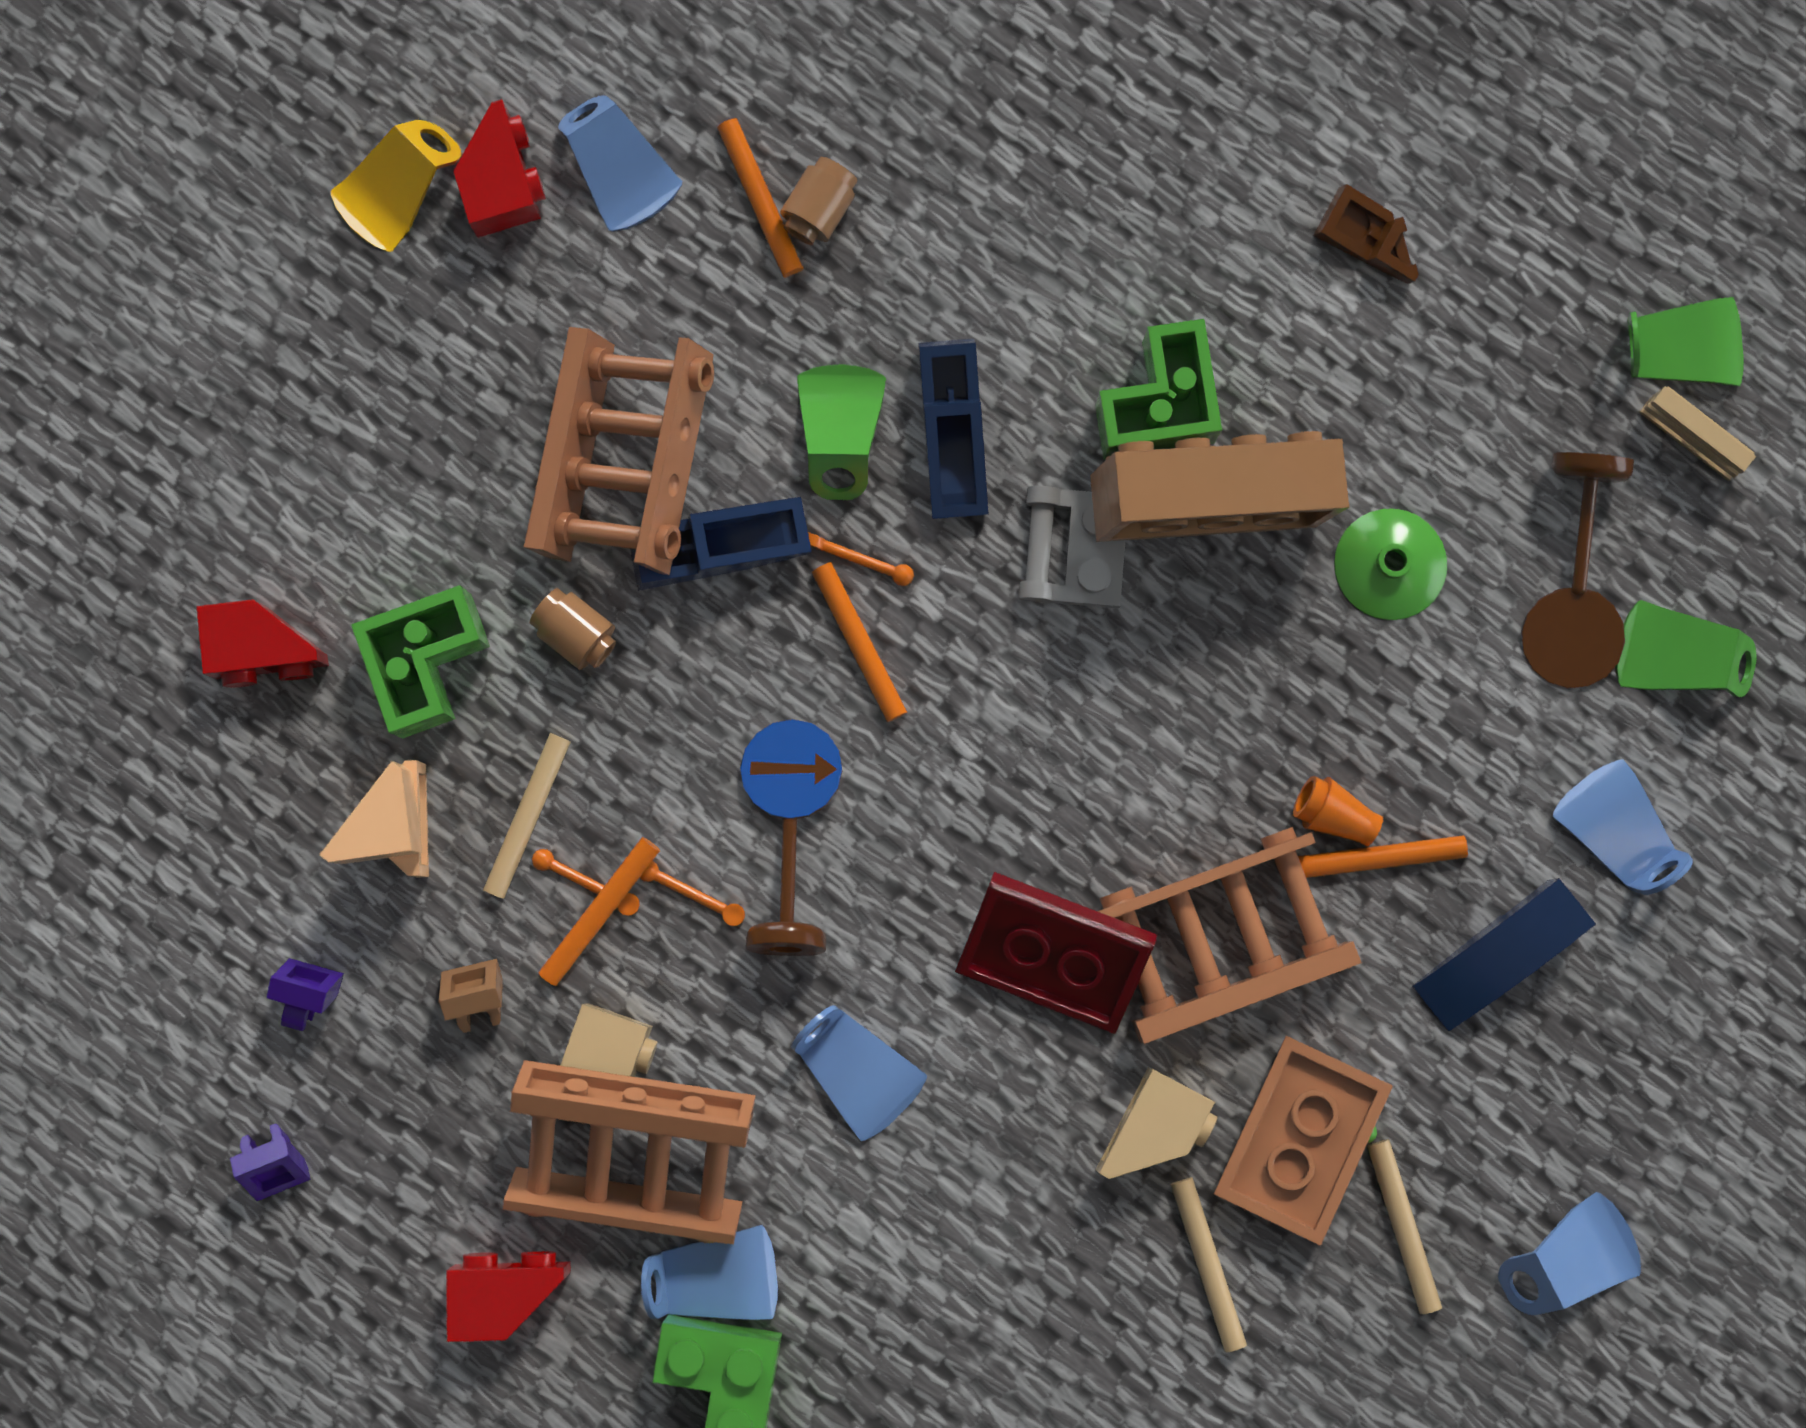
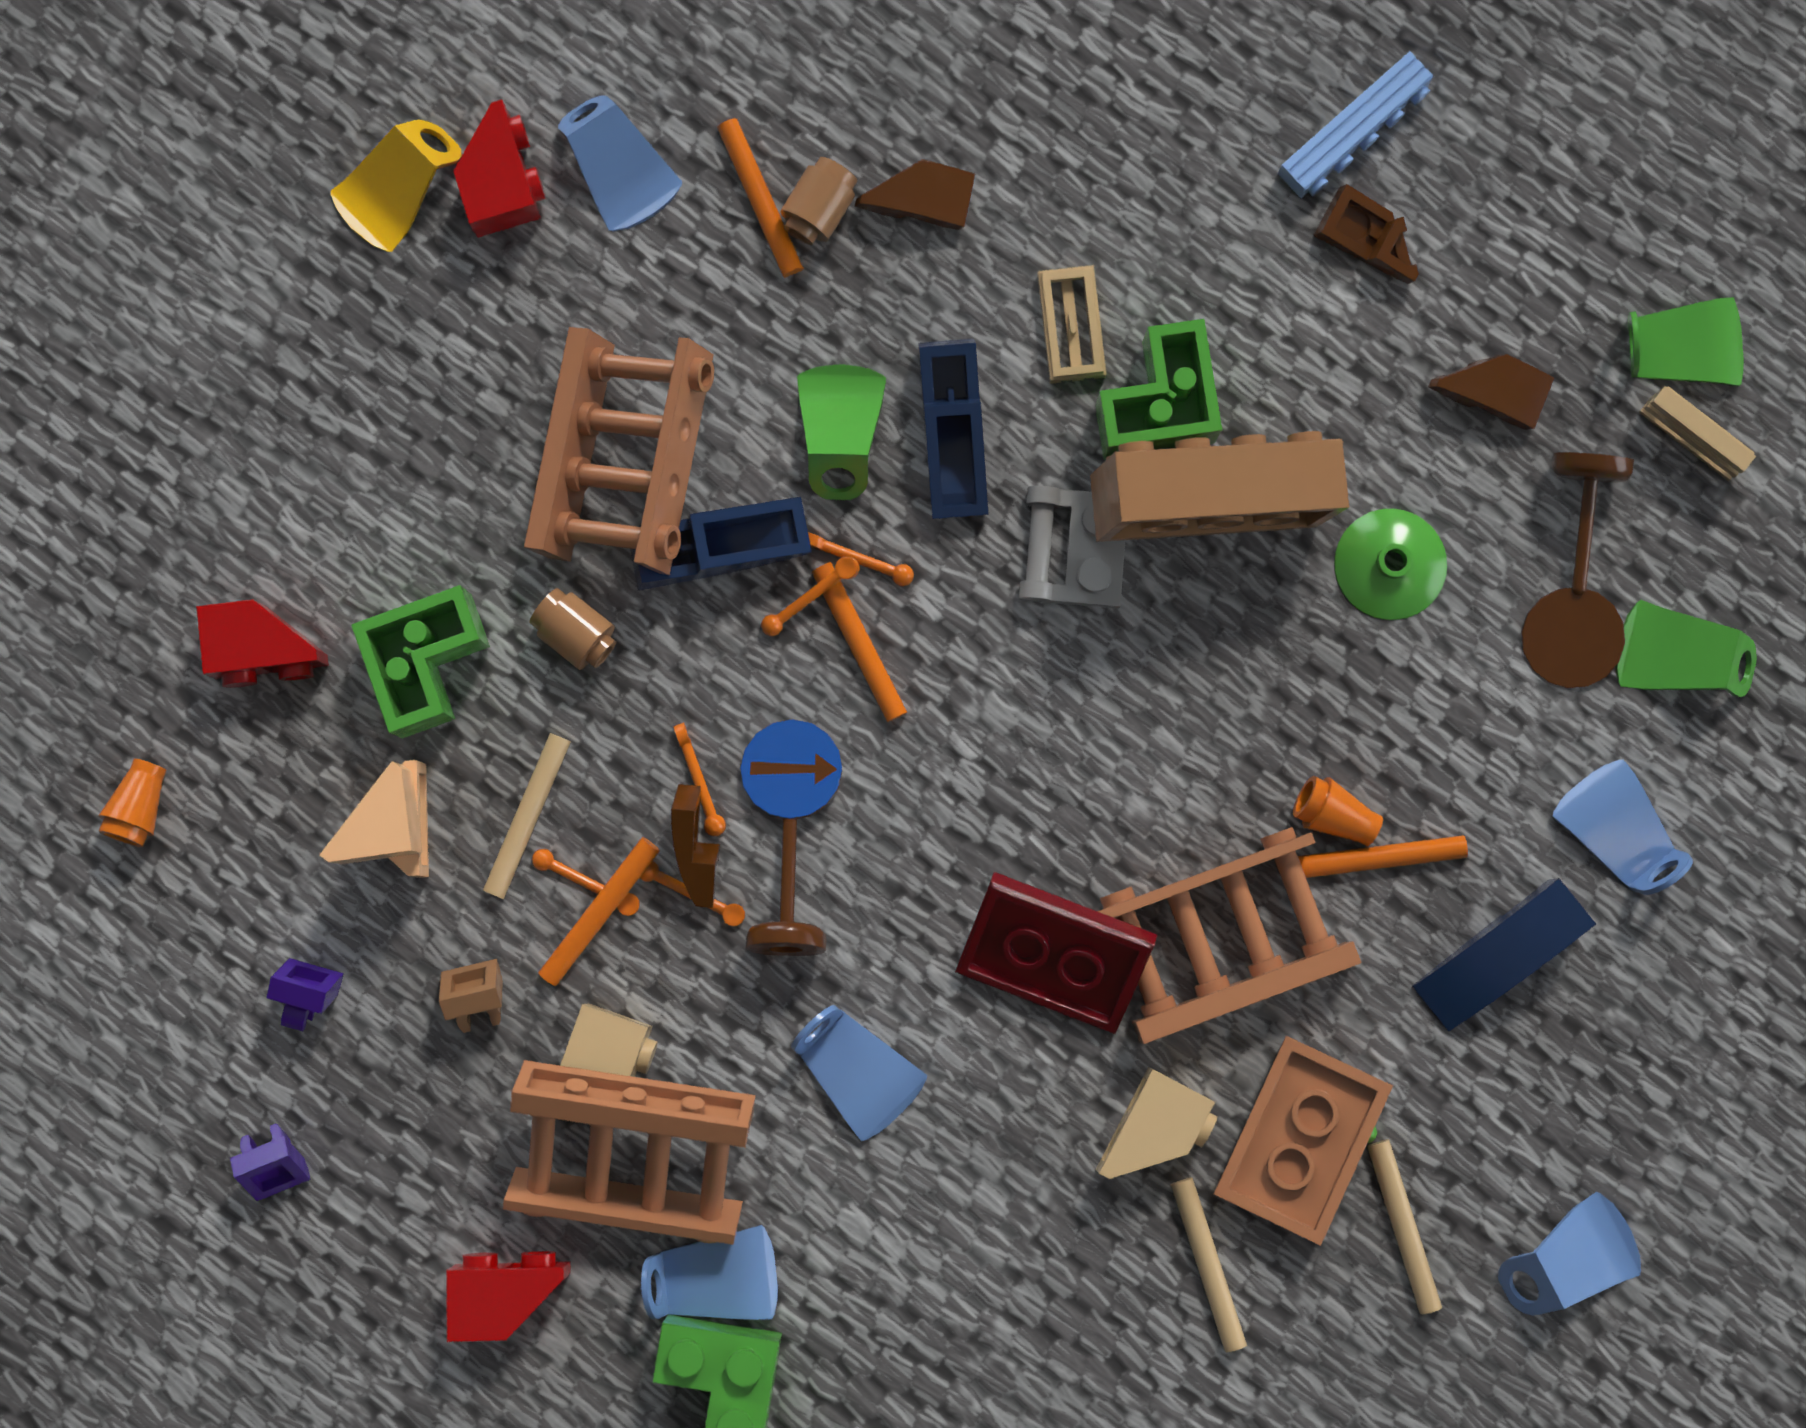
(134, 804): none -> orange cone
(694, 859): none -> reddish brown slope
(714, 823): none -> orange hinge
(844, 569): none -> orange hinge
(923, 192): none -> reddish brown slope
(1076, 370): none -> tan tile
(1356, 126): none -> light blue piece
(1500, 387): none -> reddish brown slope

